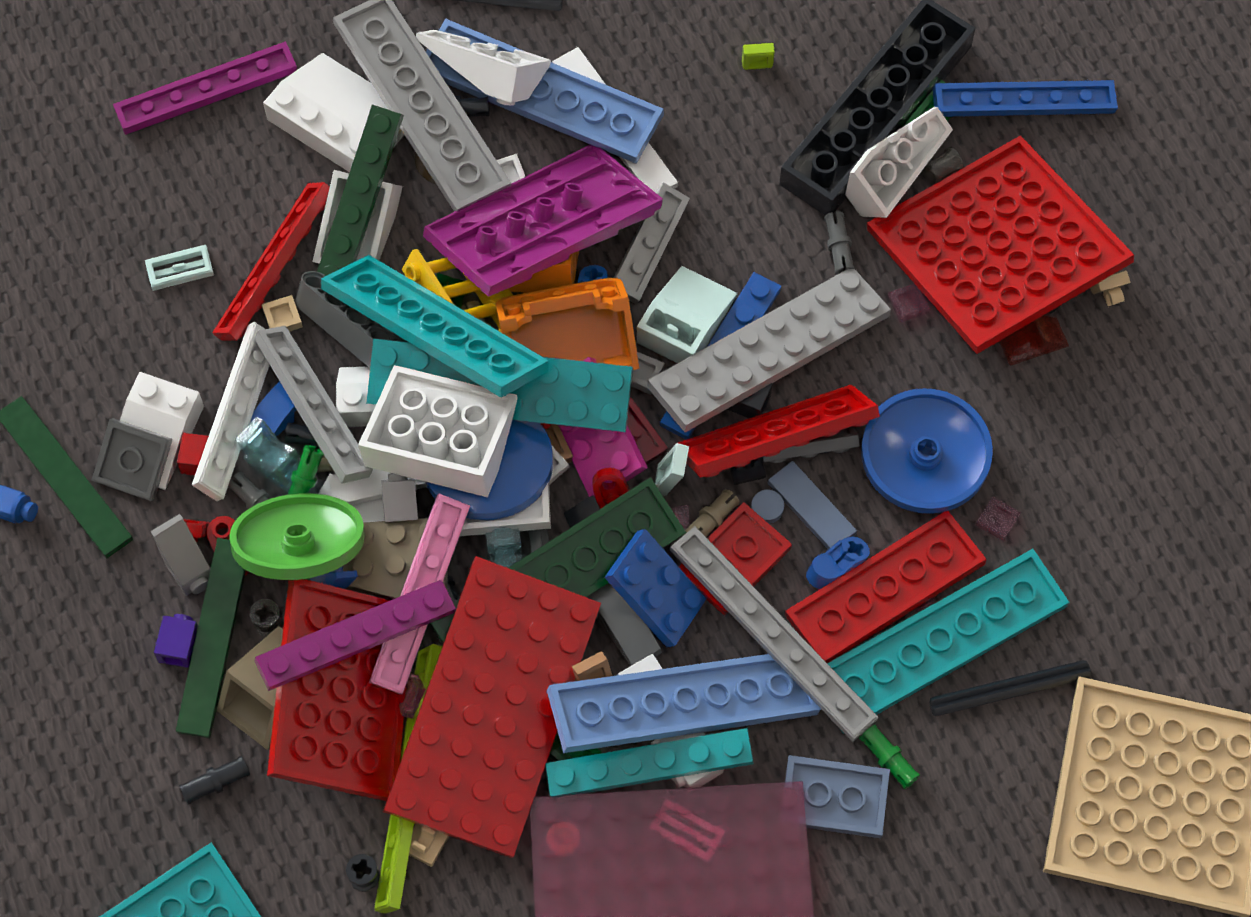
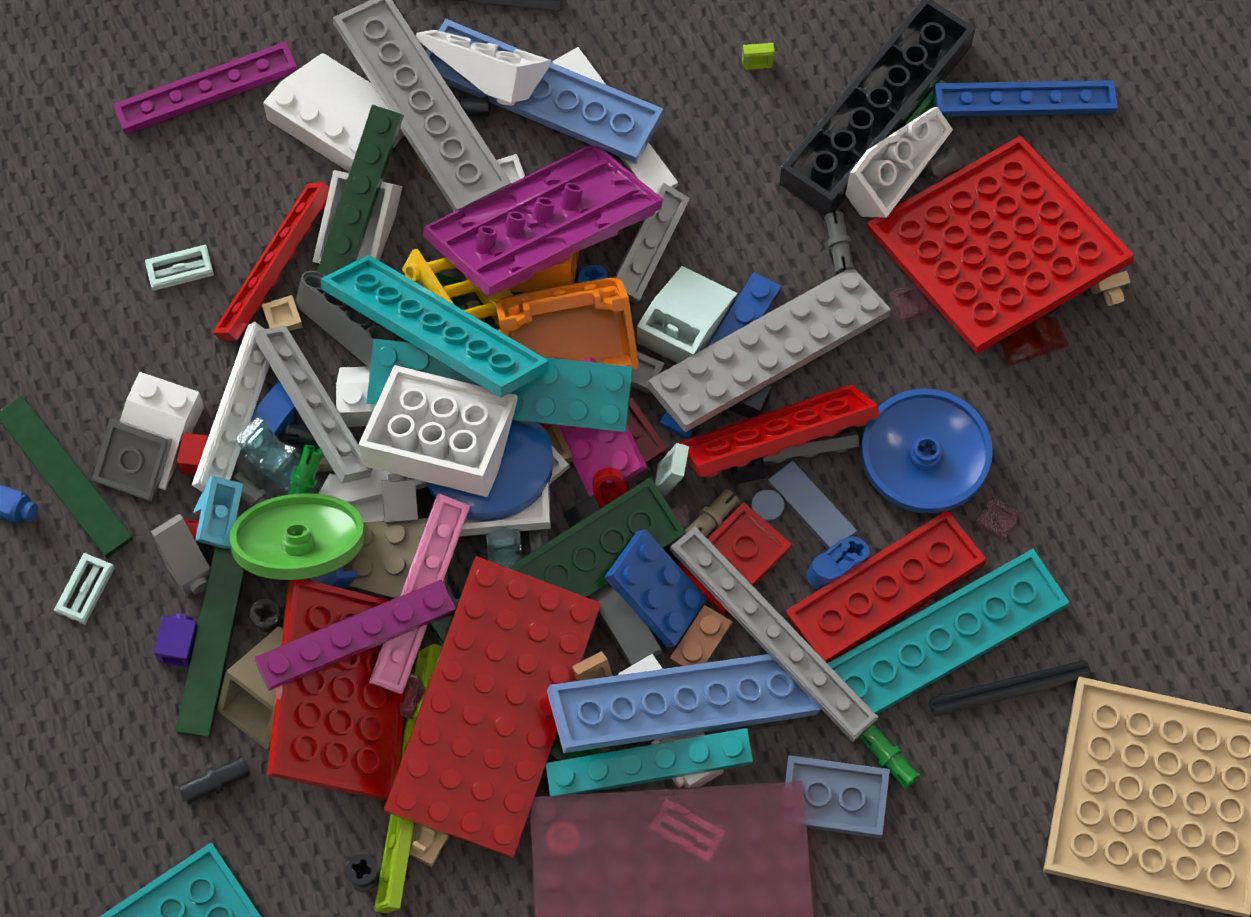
(95, 594): none -> light aqua tile
(217, 511): none -> medium azure slope
(701, 638): none -> nougat plate

